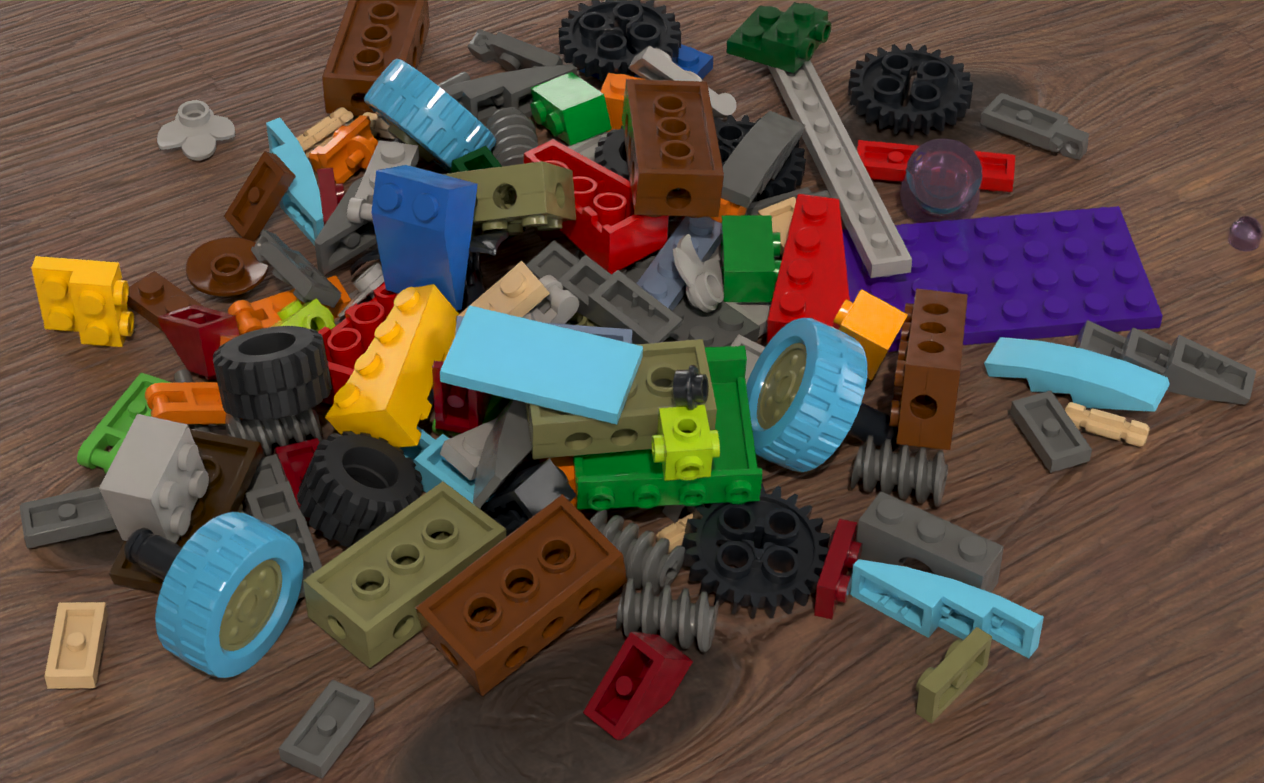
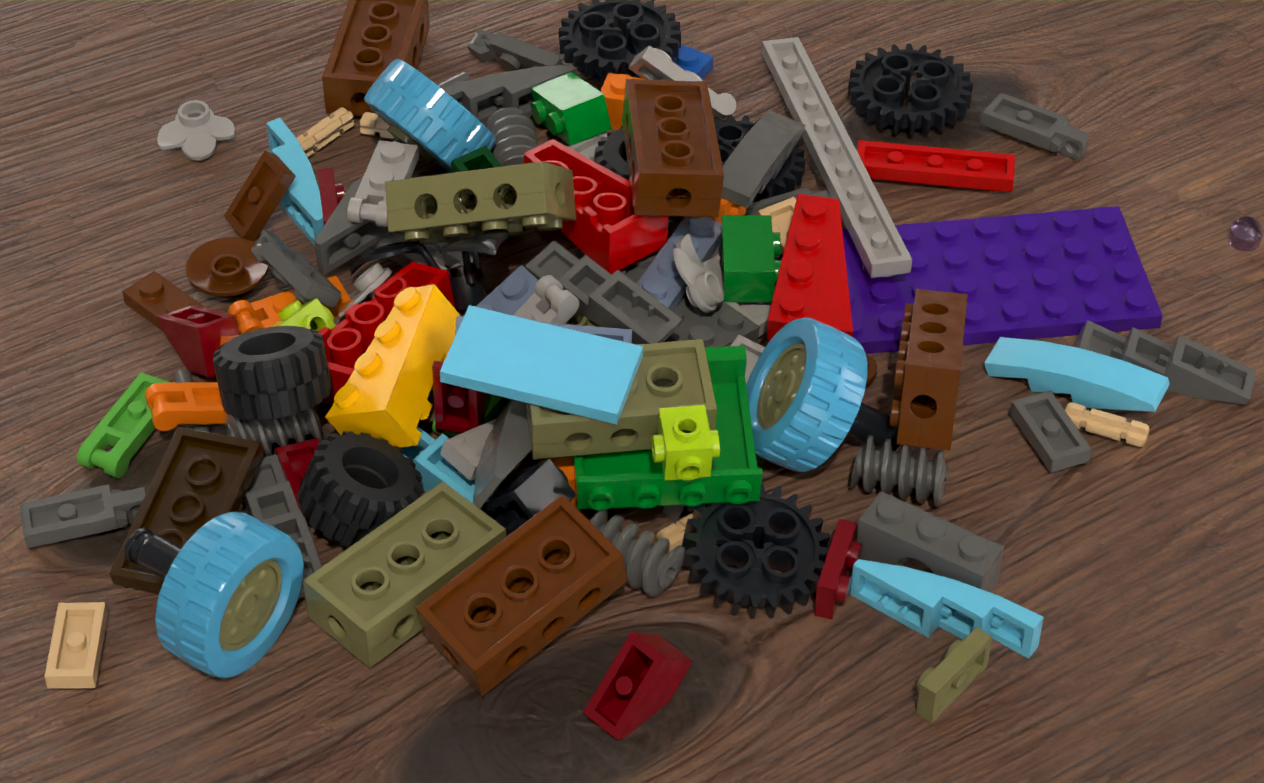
(84, 299): yellow plate -> none
(155, 479): light grey brick -> none
(326, 729): dark grey plate -> none
(347, 151): orange hips -> none
(423, 229): blue slope -> none
(513, 294): tan plate -> none
(667, 615): dark grey piece -> none
(690, 388): black plate -> none
(781, 37): dark green plate -> none
(872, 324): light orange arch -> none
(941, 182): clear purple hat -> none

